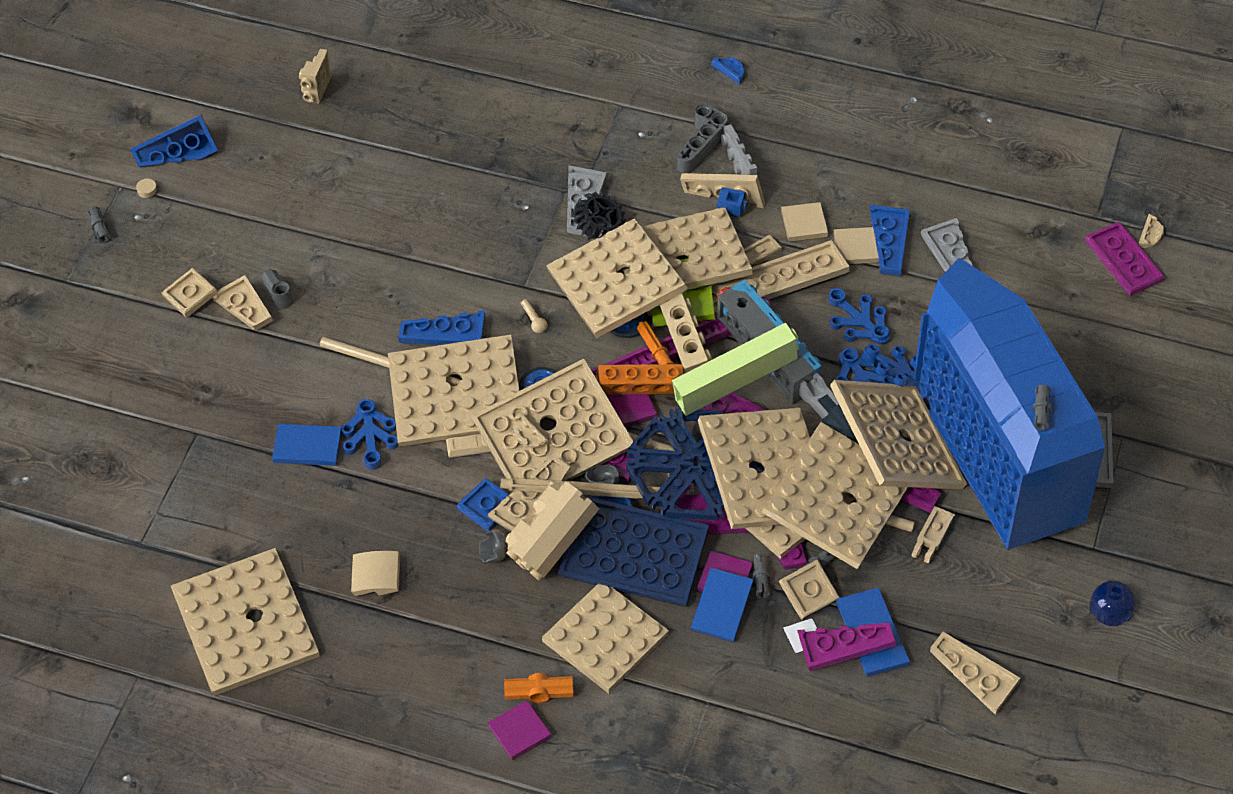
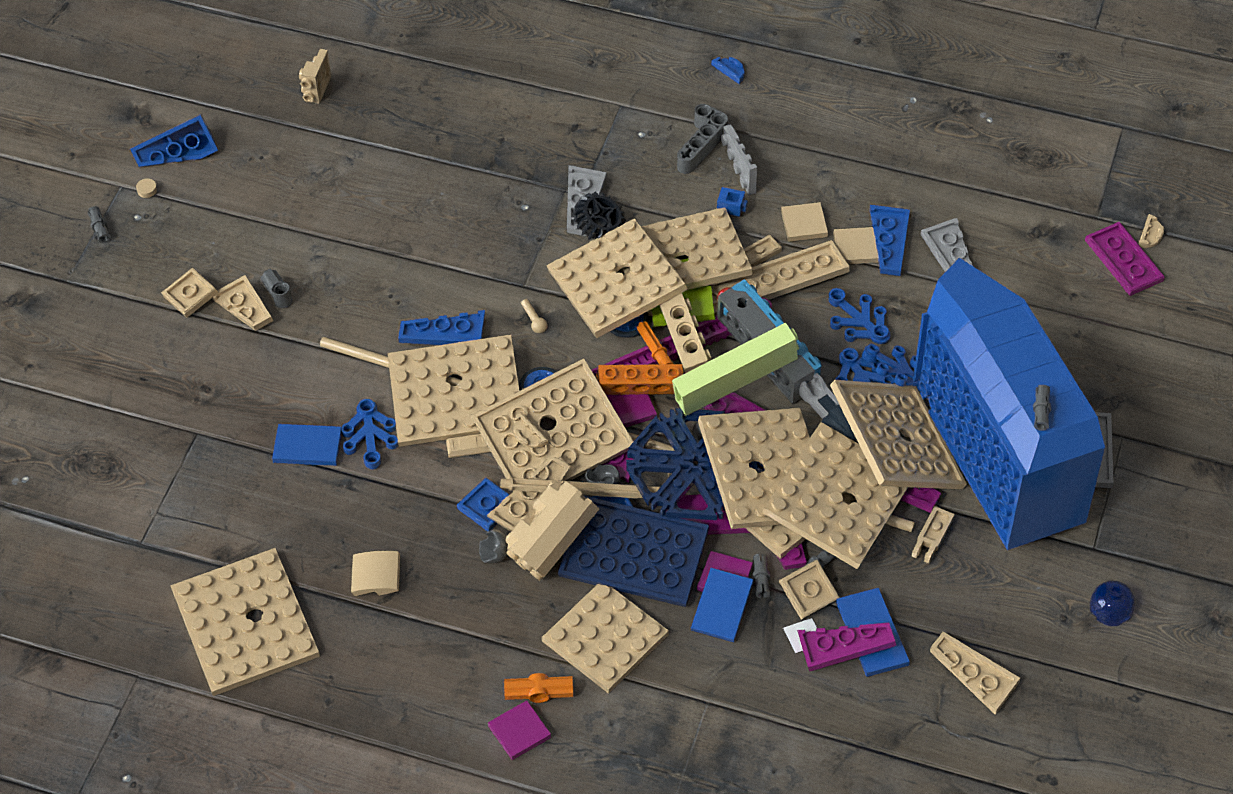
(711, 184): tan wing -> none

